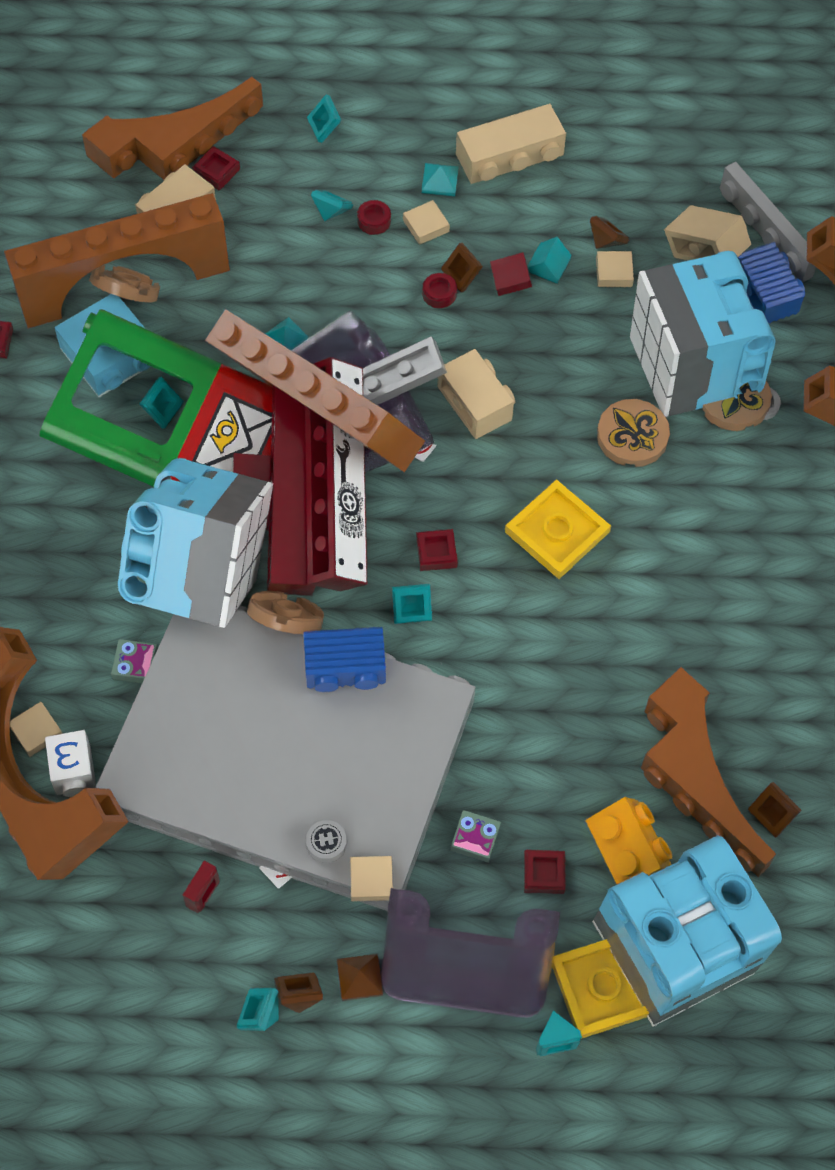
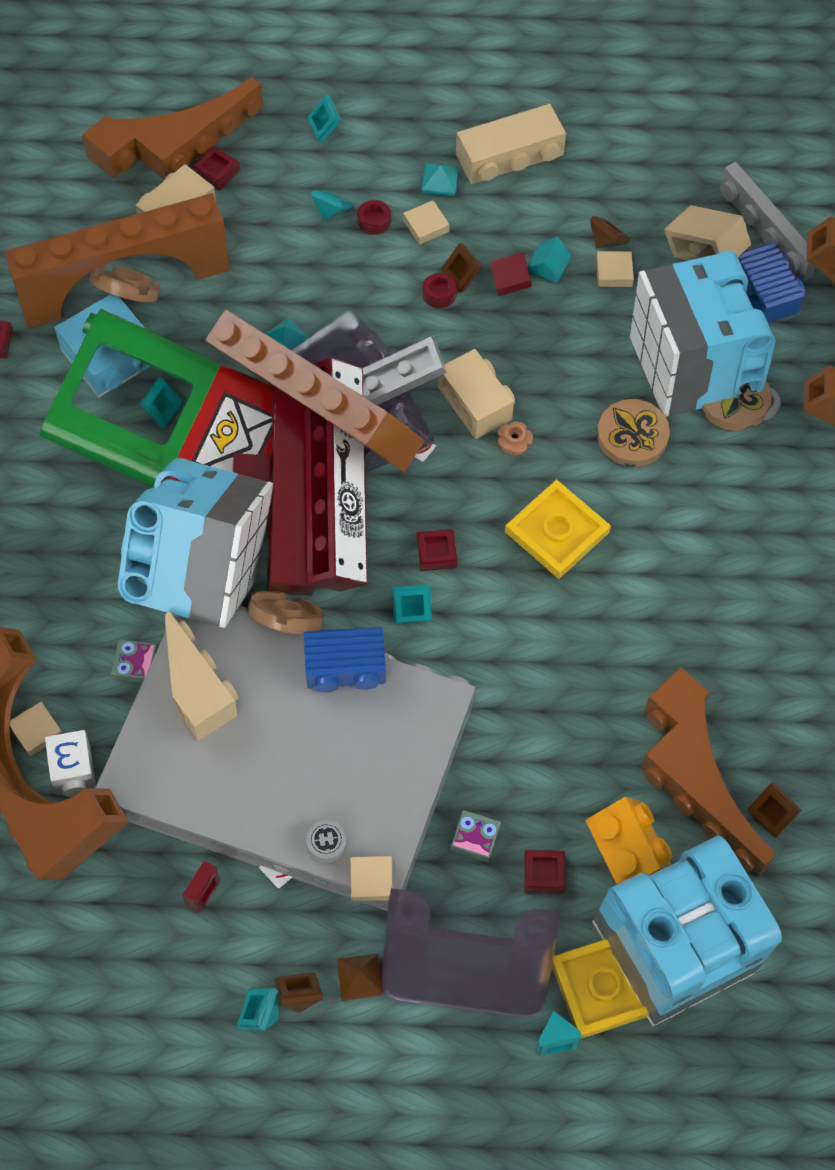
(196, 690): none -> tan slope
(514, 446): none -> nougat plate

